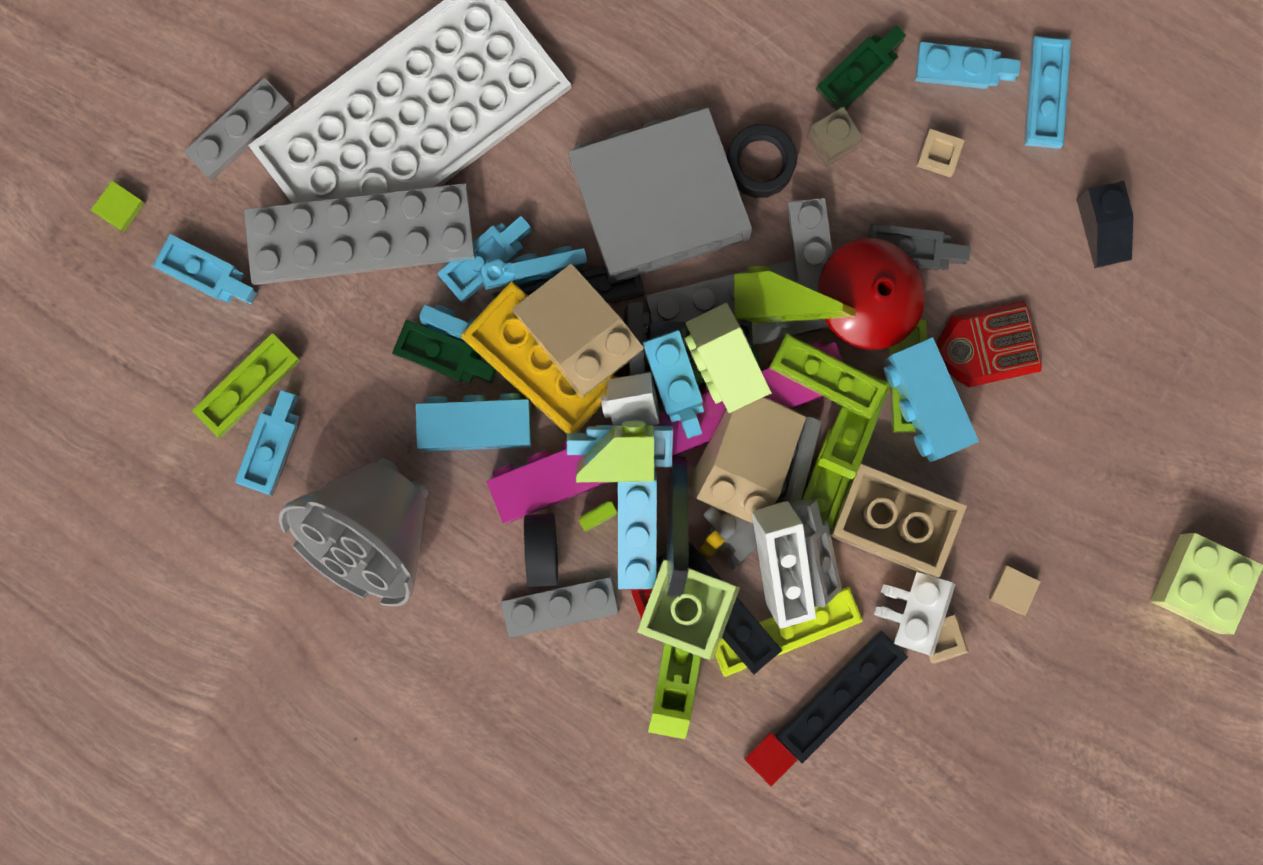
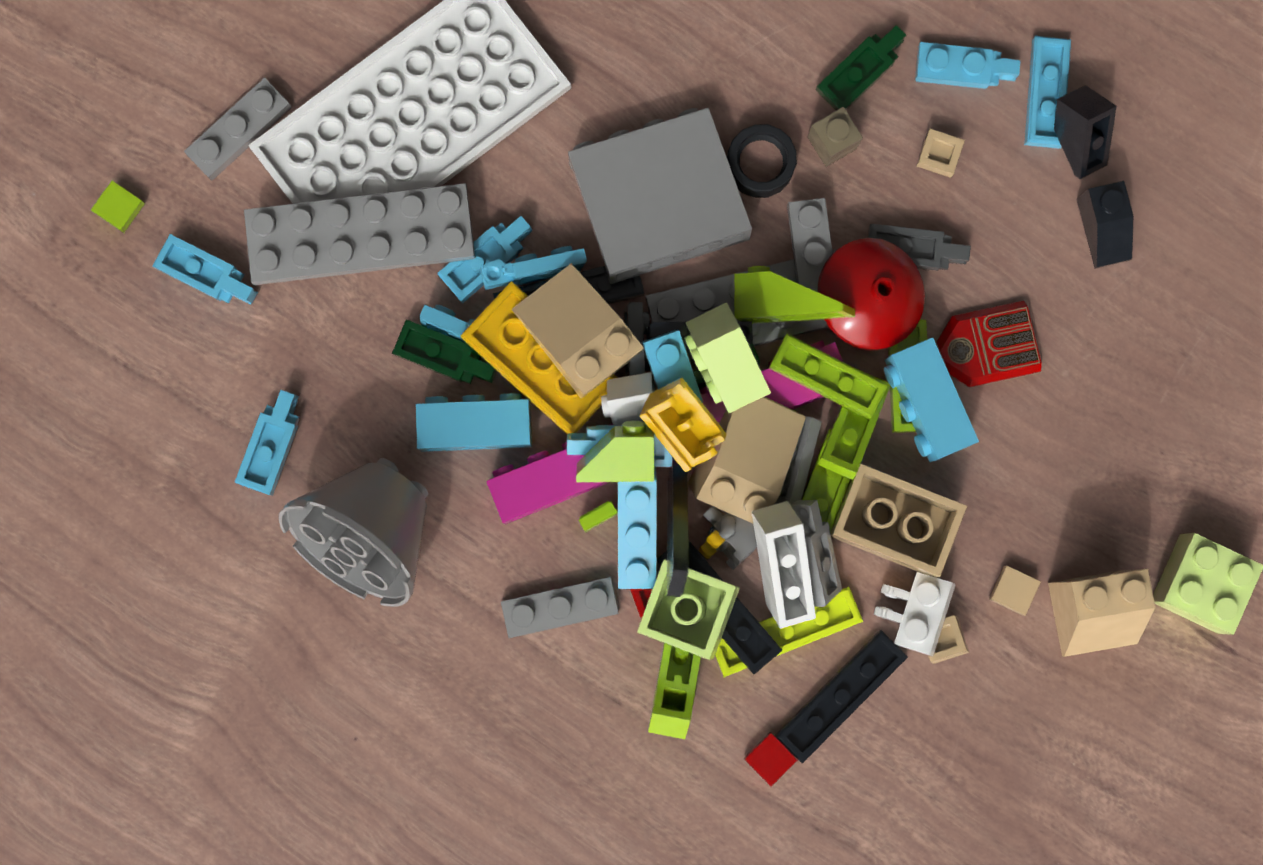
(246, 385): lime plate -> none
(540, 550): black tyre -> none
(682, 424): none -> yellow hinge
(1085, 129): none -> black slope
(1101, 610): none -> tan slope

